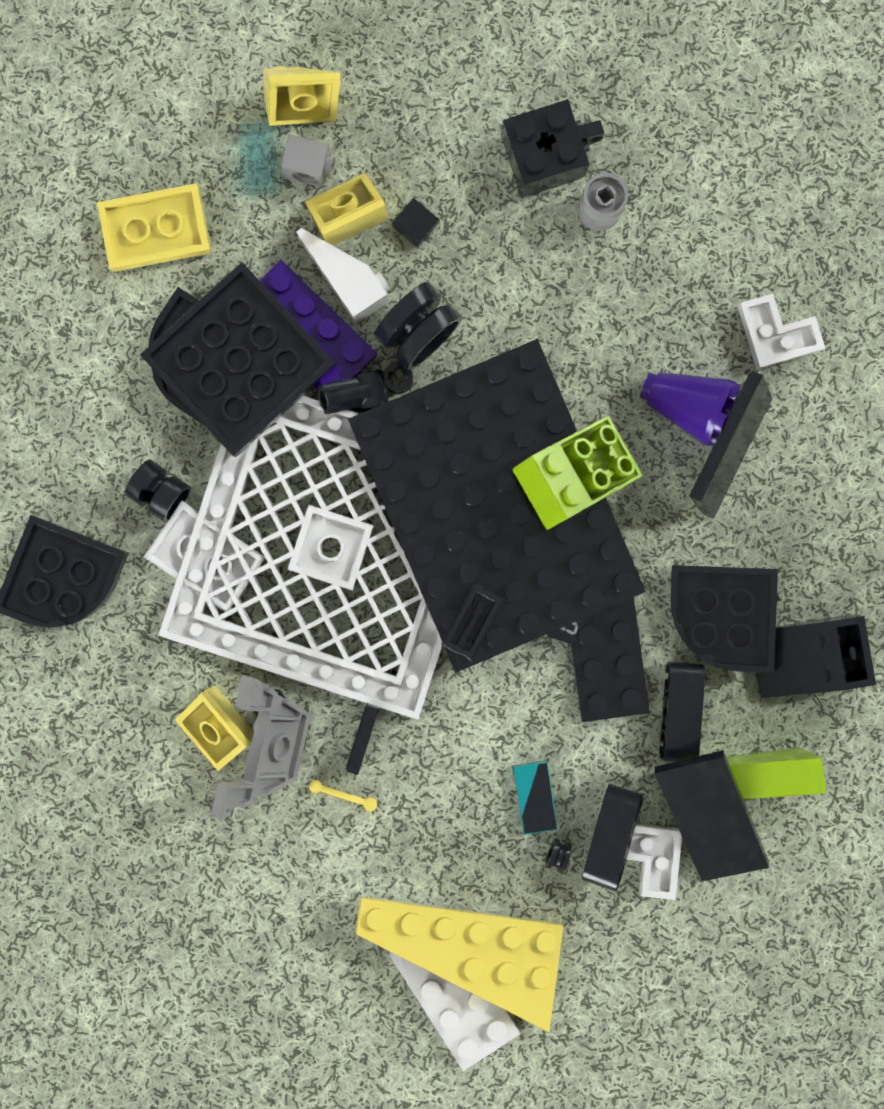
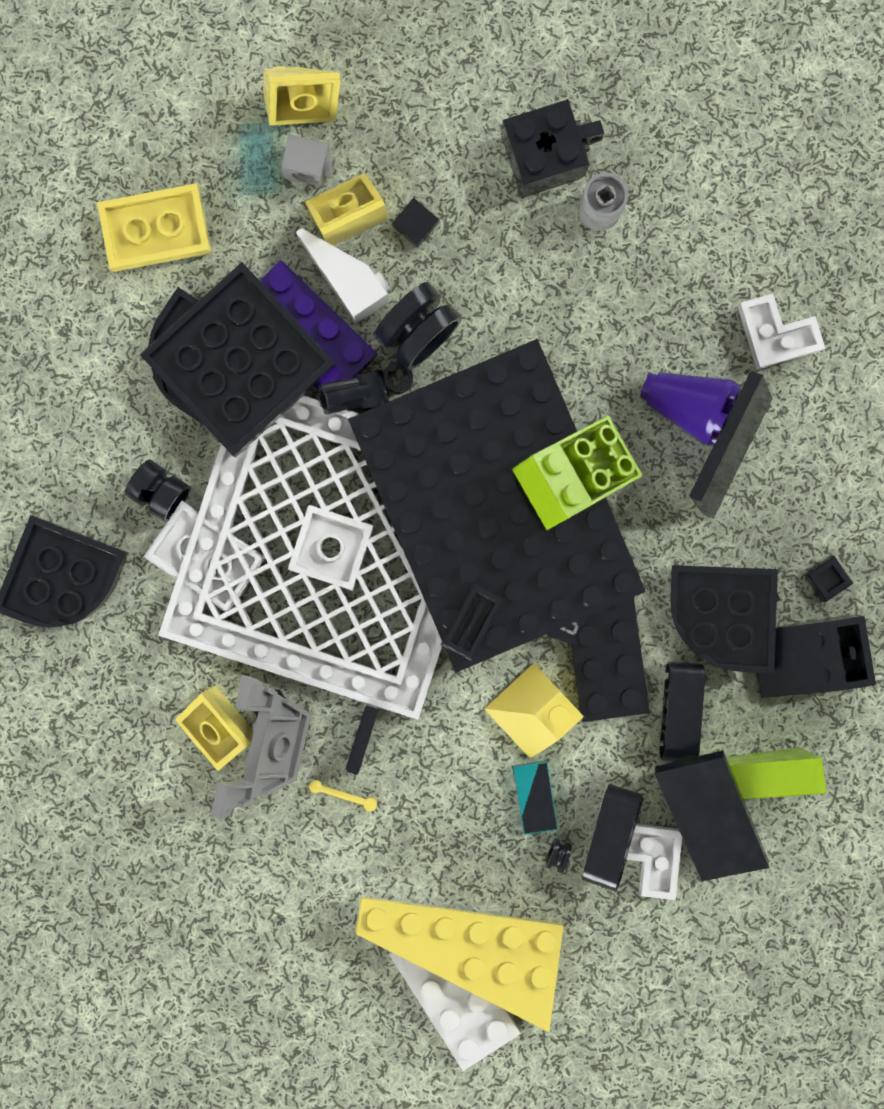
(533, 711): none -> light yellow slope
(828, 579): none -> black tile

